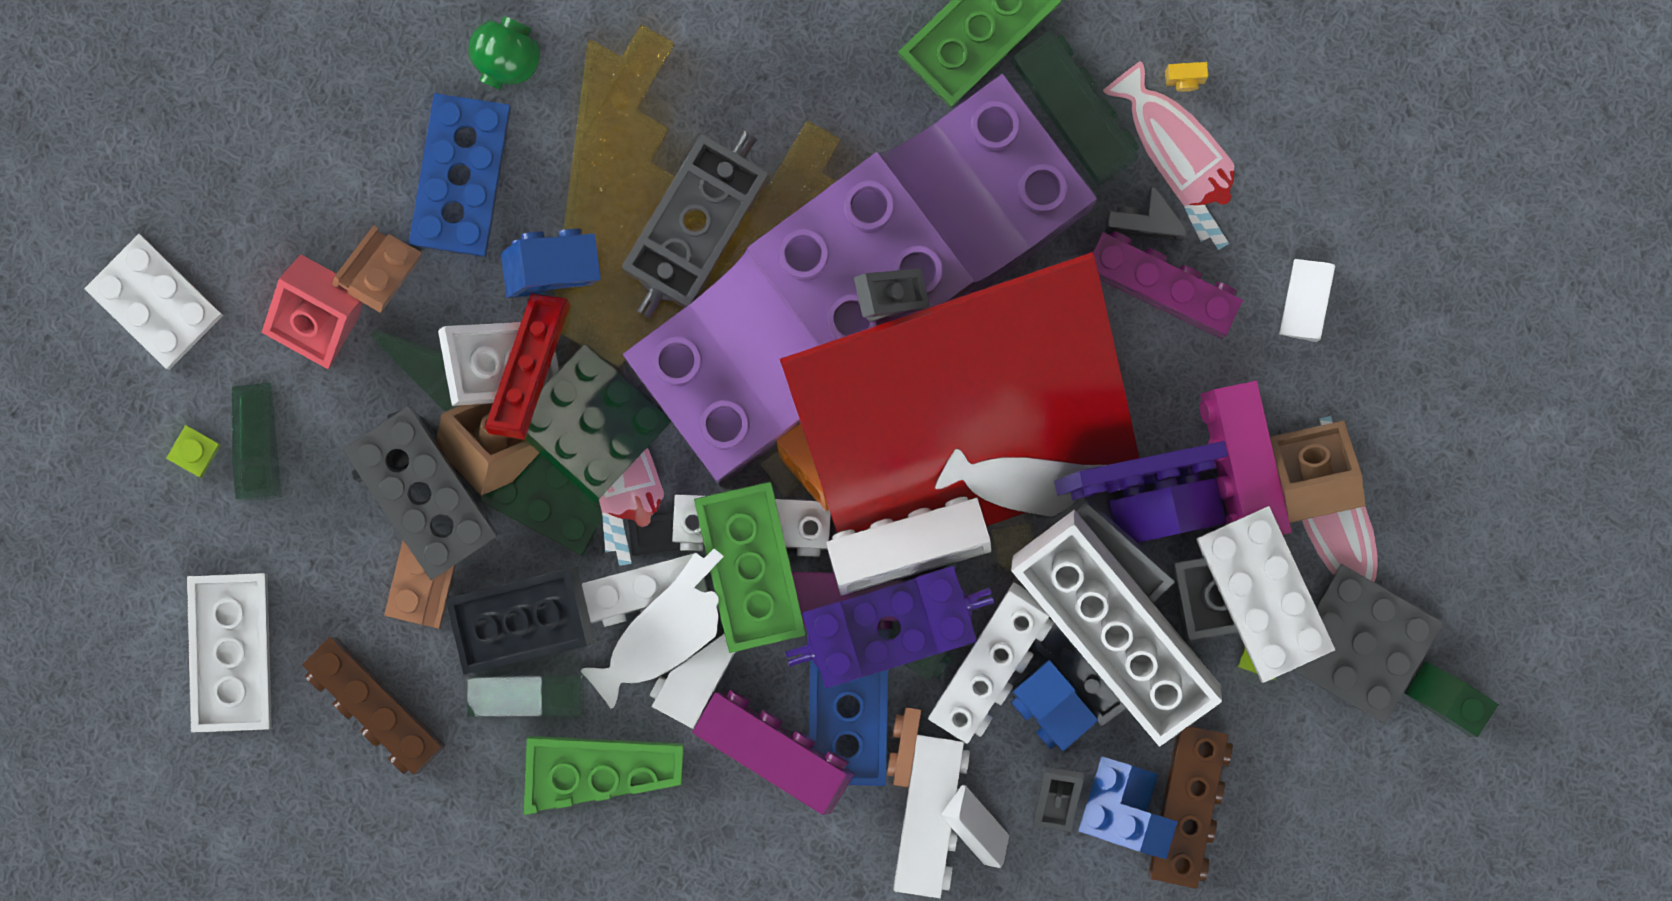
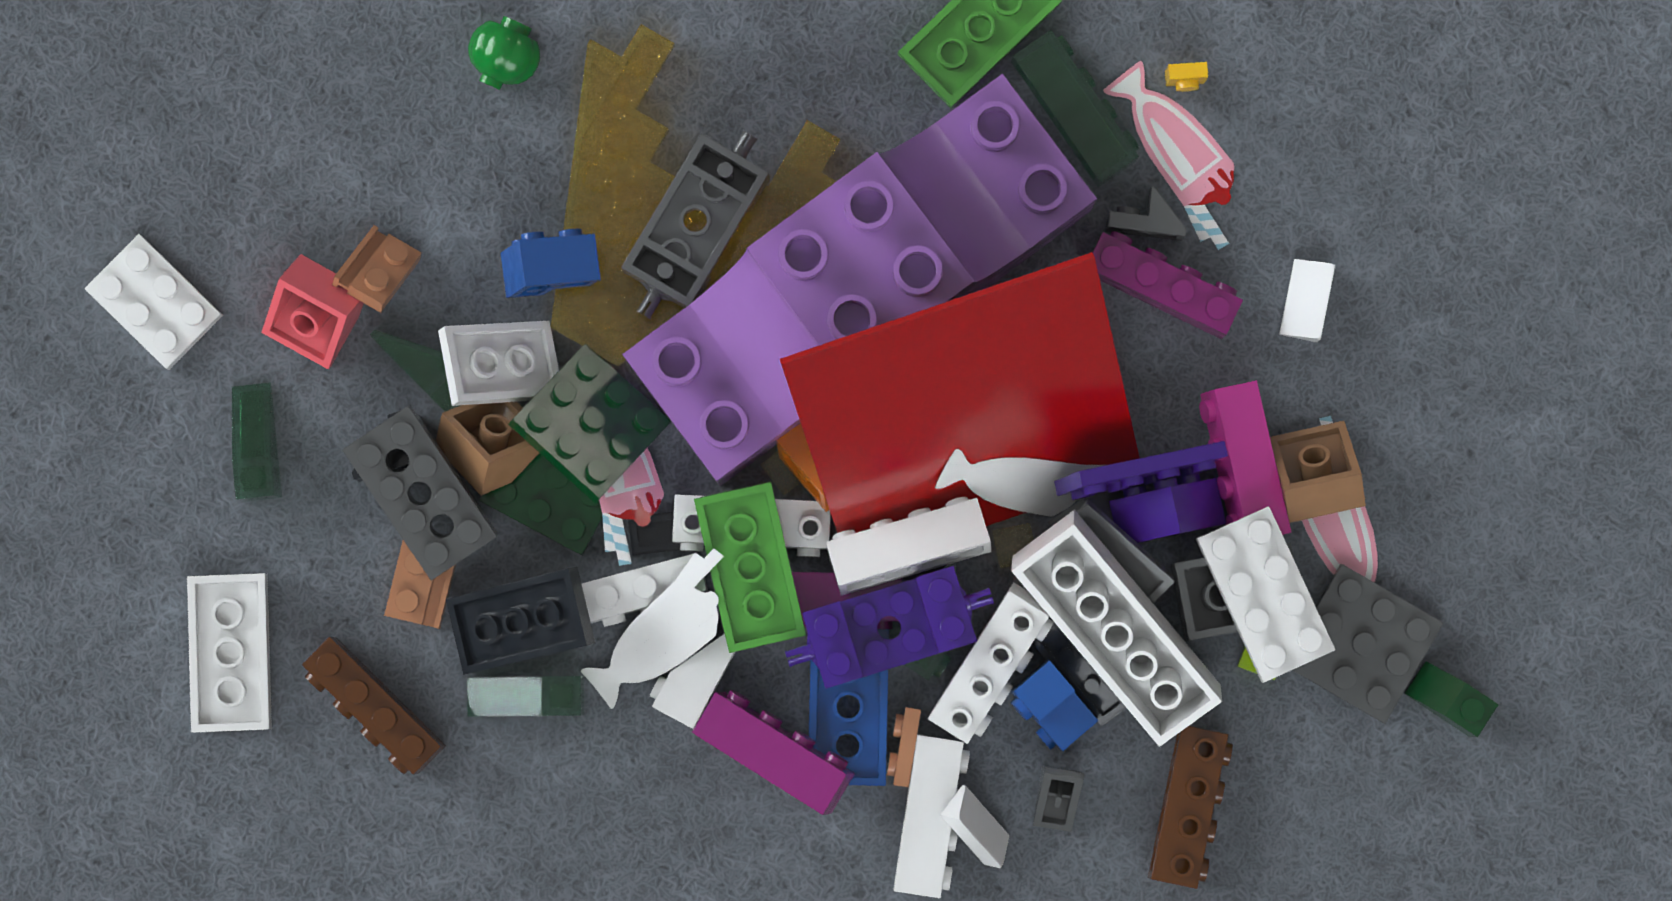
(193, 451): lime plate -> none
(476, 196): blue plate -> none
(527, 366): red tile -> none
(585, 770): bright green wing -> none
(891, 293): dark grey slope -> none
(1120, 806): blue brick -> none

